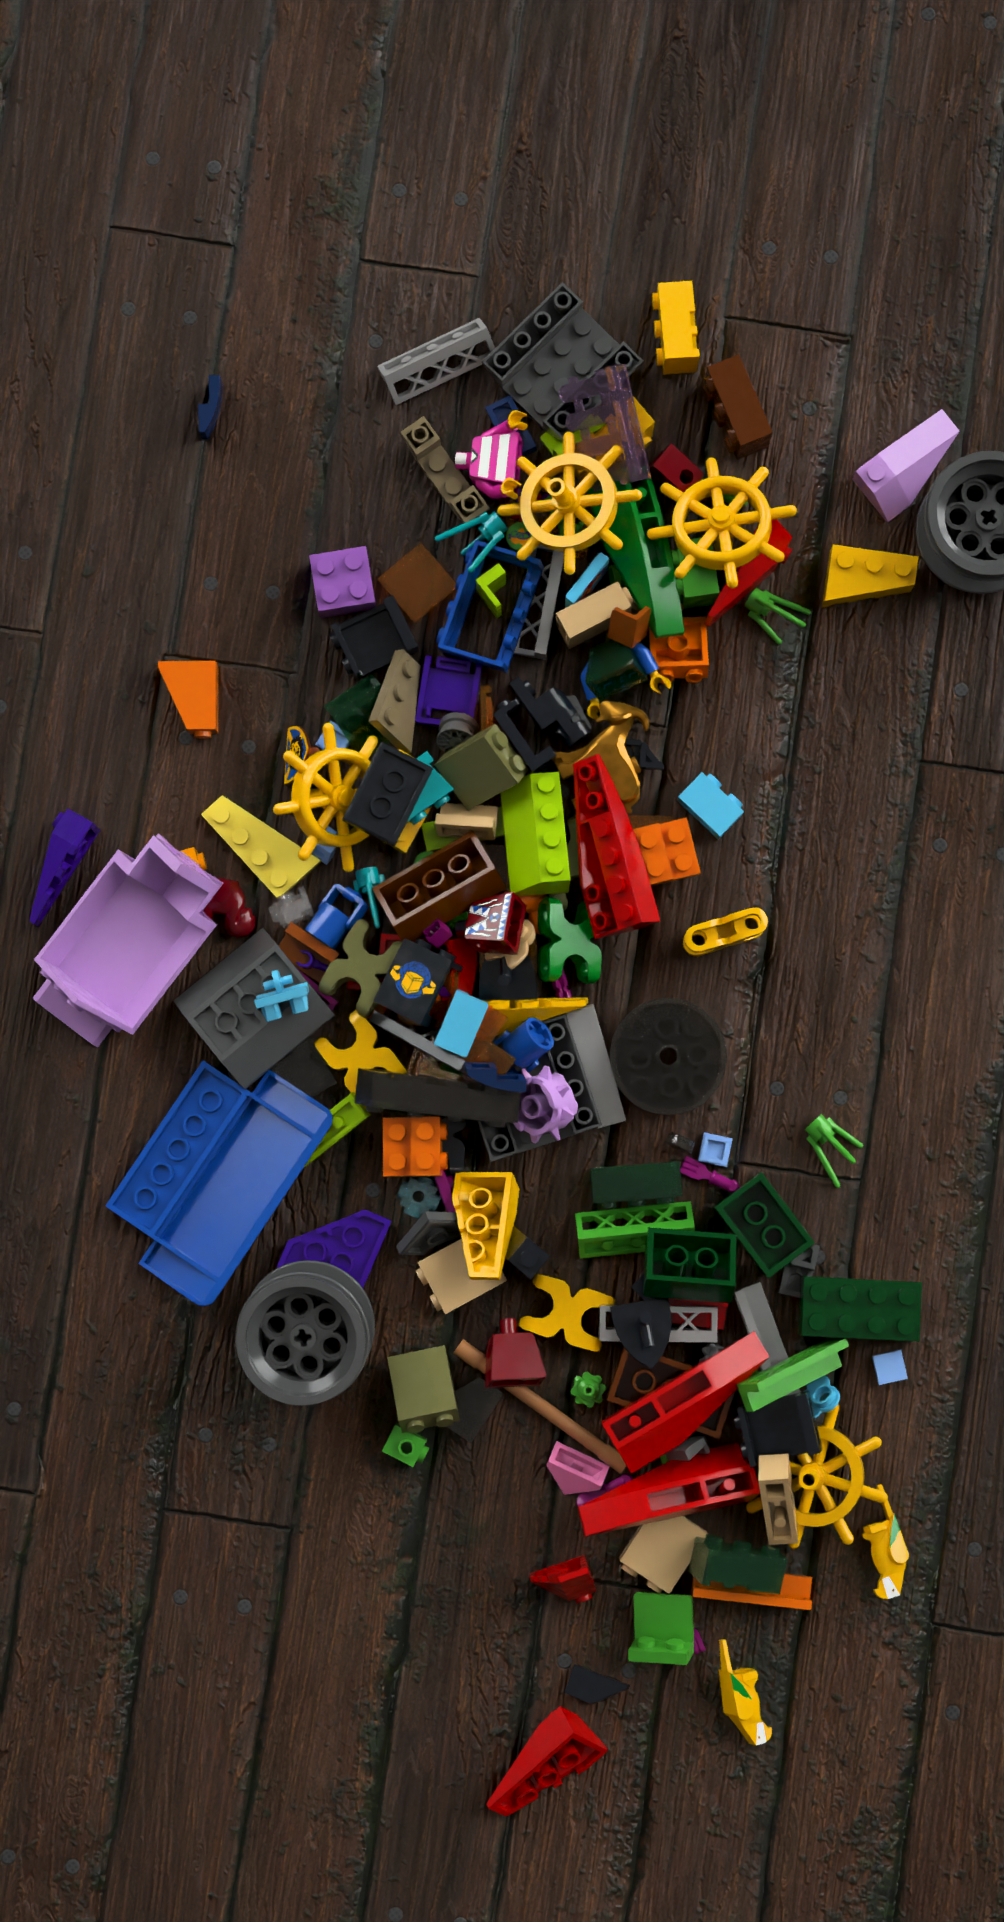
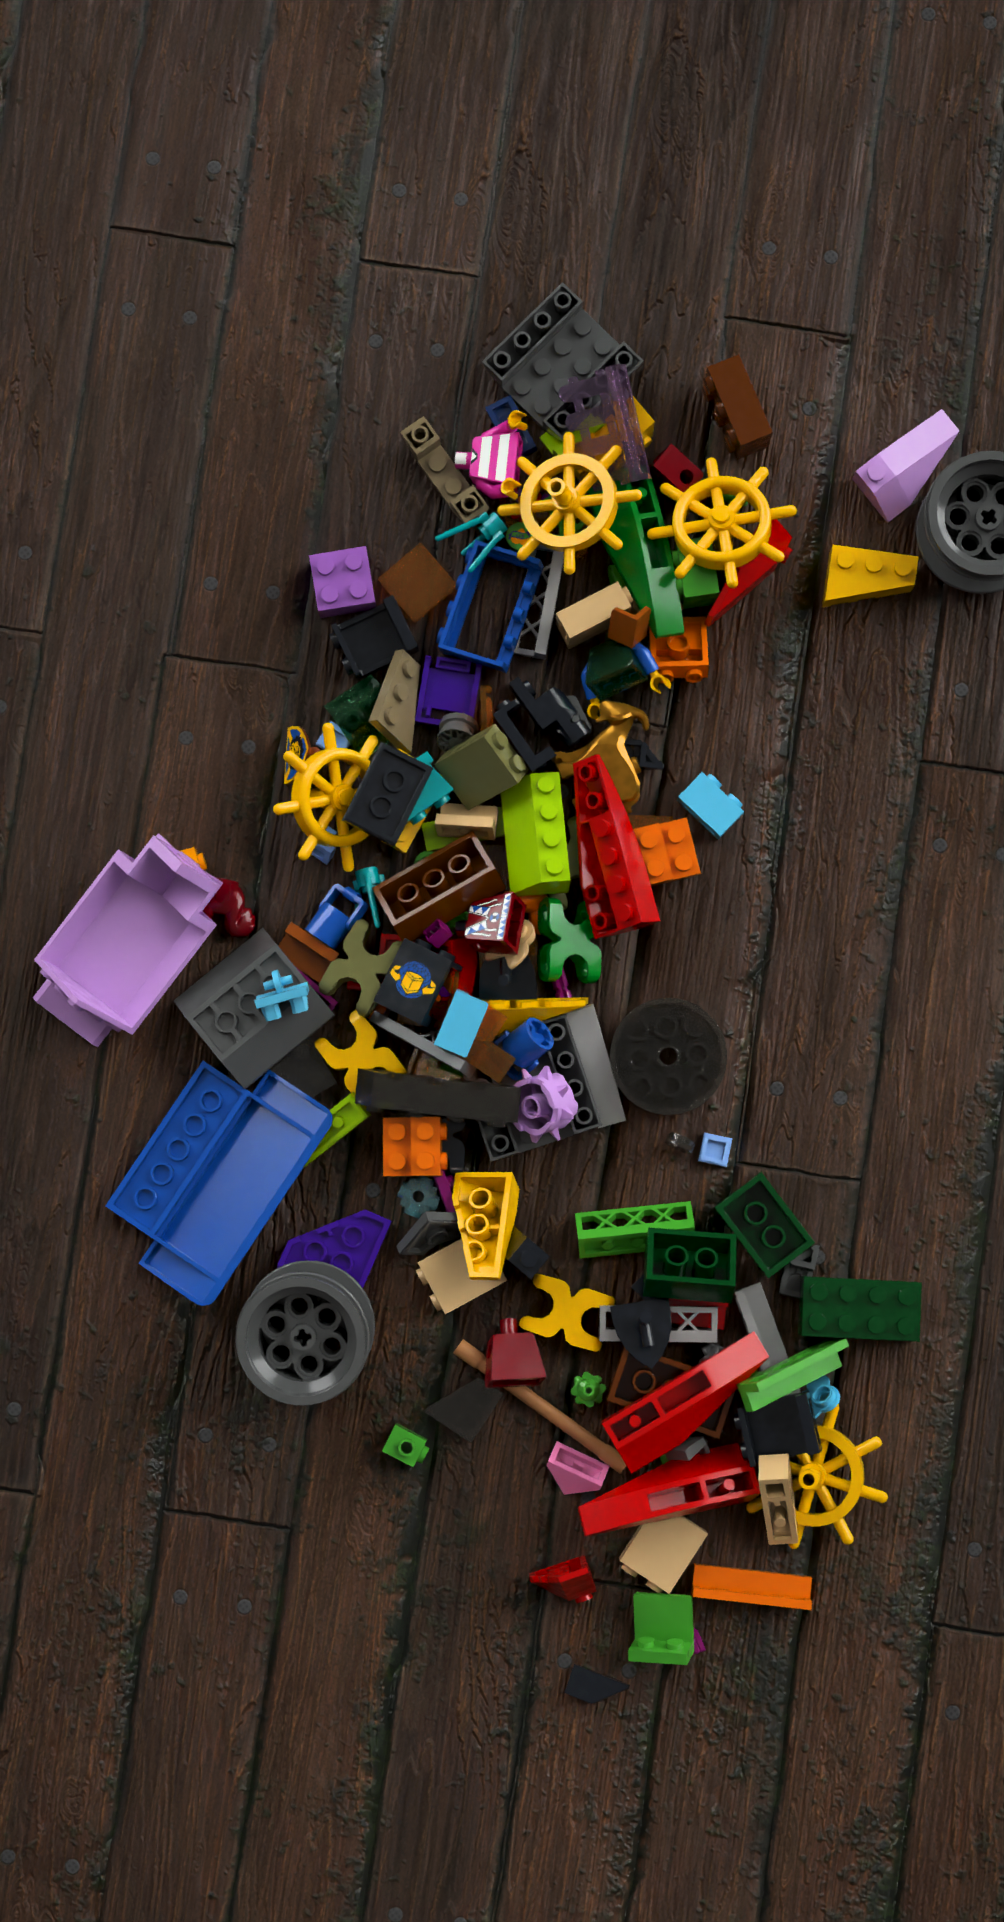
(65, 851): dark purple wedge -> none
(194, 694): orange slope -> none
(209, 412): dark blue slope -> none
(261, 848): light yellow wing -> none
(292, 908): clear brick -> none
(313, 963): dark purple hand -> none
(423, 1389): olive brick -> none
(430, 354): light grey fence -> none
(487, 1074): dark blue slope -> none
(490, 583): lime panel -> none
(552, 1752): red wedge -> none
(588, 580): medium azure tile -> none
(588, 1496): magenta piece -> none
(636, 1184): clear green wedge -> none
(676, 327): yellow wedge -> none
(699, 1171): magenta piece -> none
(725, 931): yellow piece -> none
(737, 1564): clear green wedge -> none
(741, 1699): yellow animal -> none
(762, 602): bright green plant -> none
(823, 1131): bright green plant -> none
(887, 1552): yellow animal -> none
(889, 1367): light blue tile -> none

